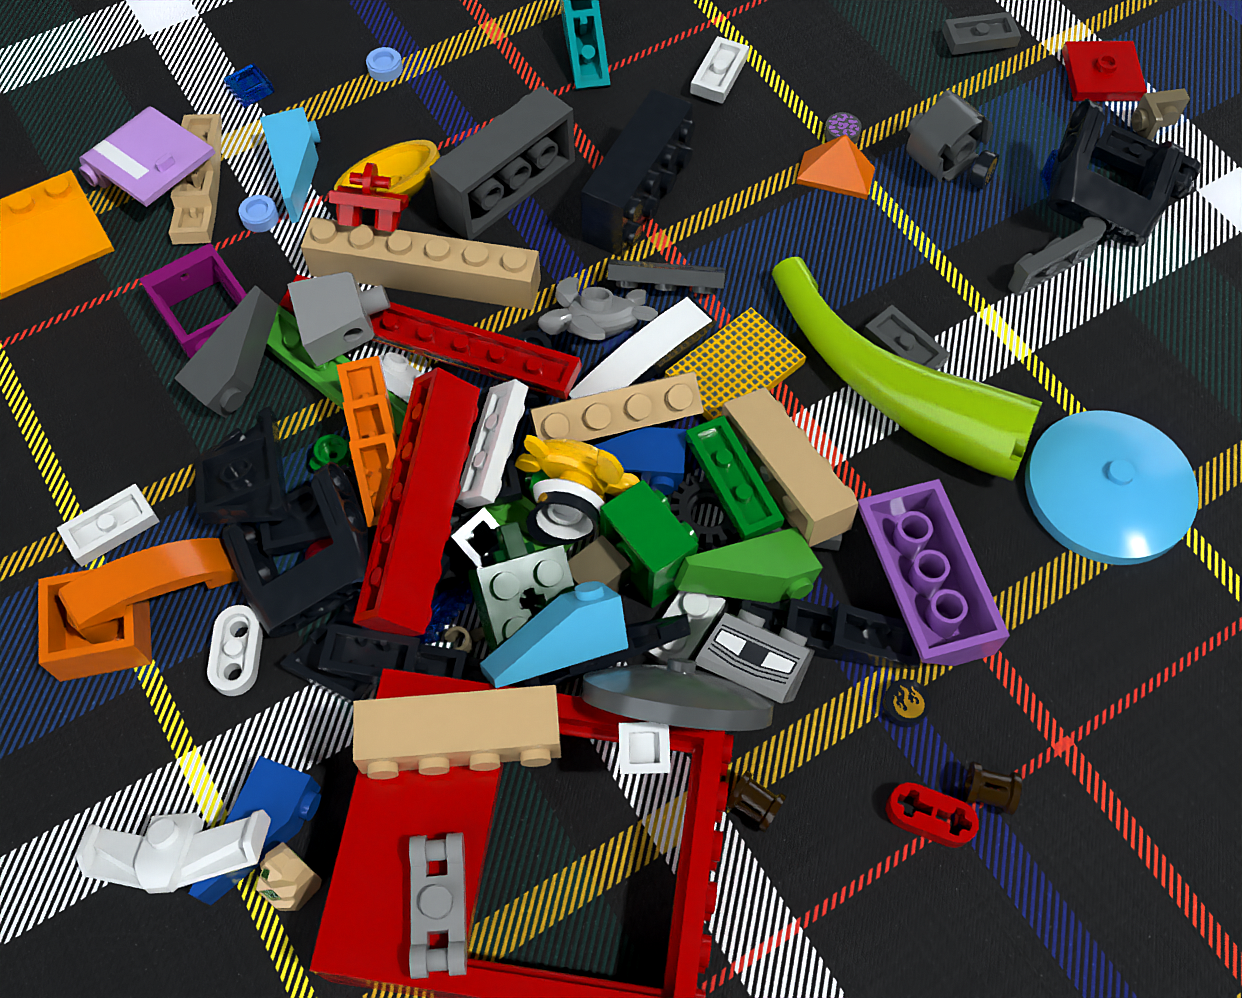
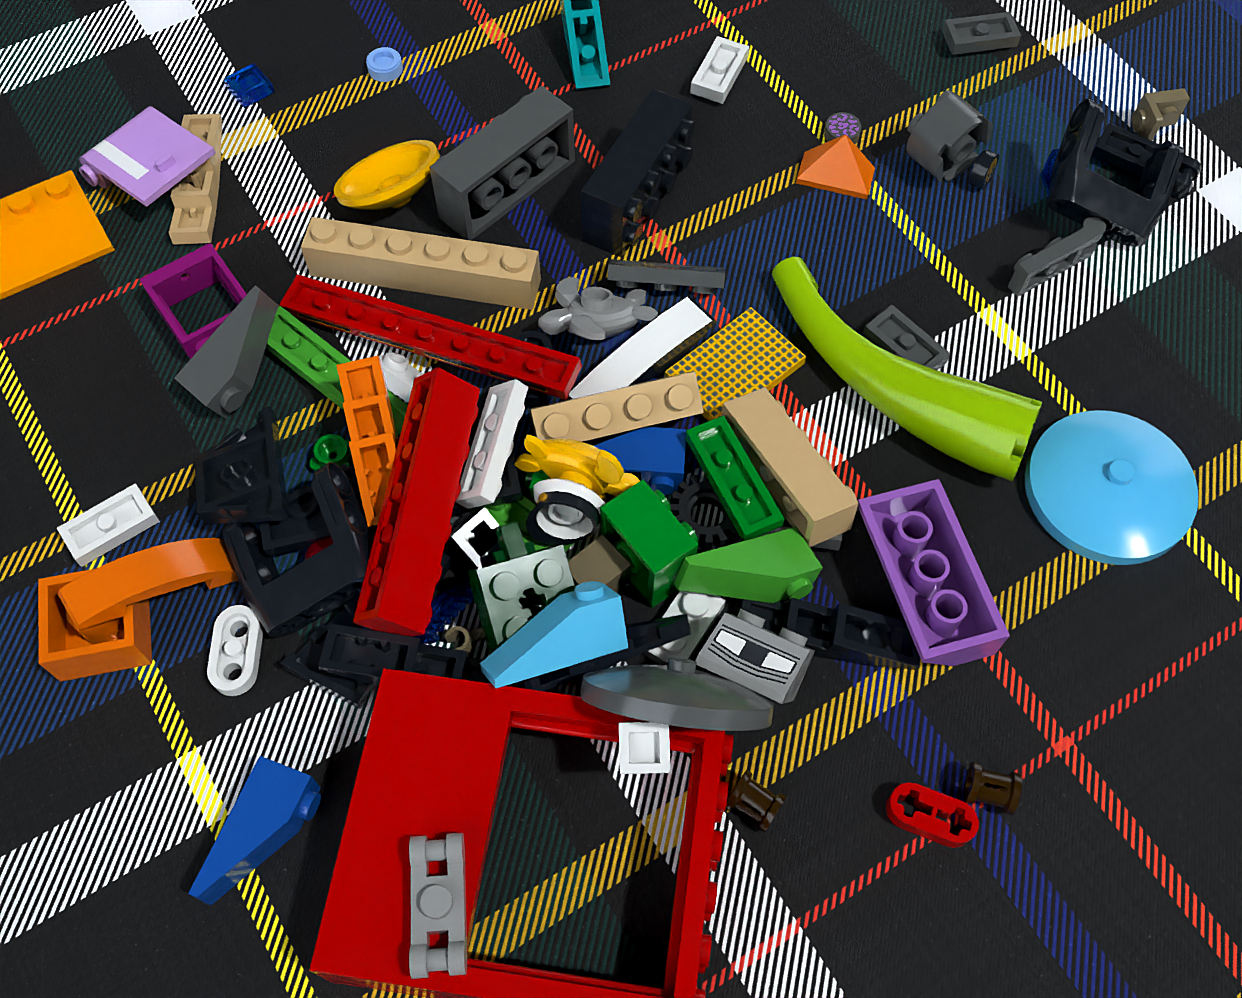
(172, 851): white plate -> none
(258, 213): light blue tile -> none
(286, 879): tan rock -> none
(293, 154): medium azure slope -> none
(334, 314): light grey torso -> none
(351, 200): red hips -> none
(456, 731): tan brick -> none
(906, 703): black tile -> none
(1103, 70): red plate -> none

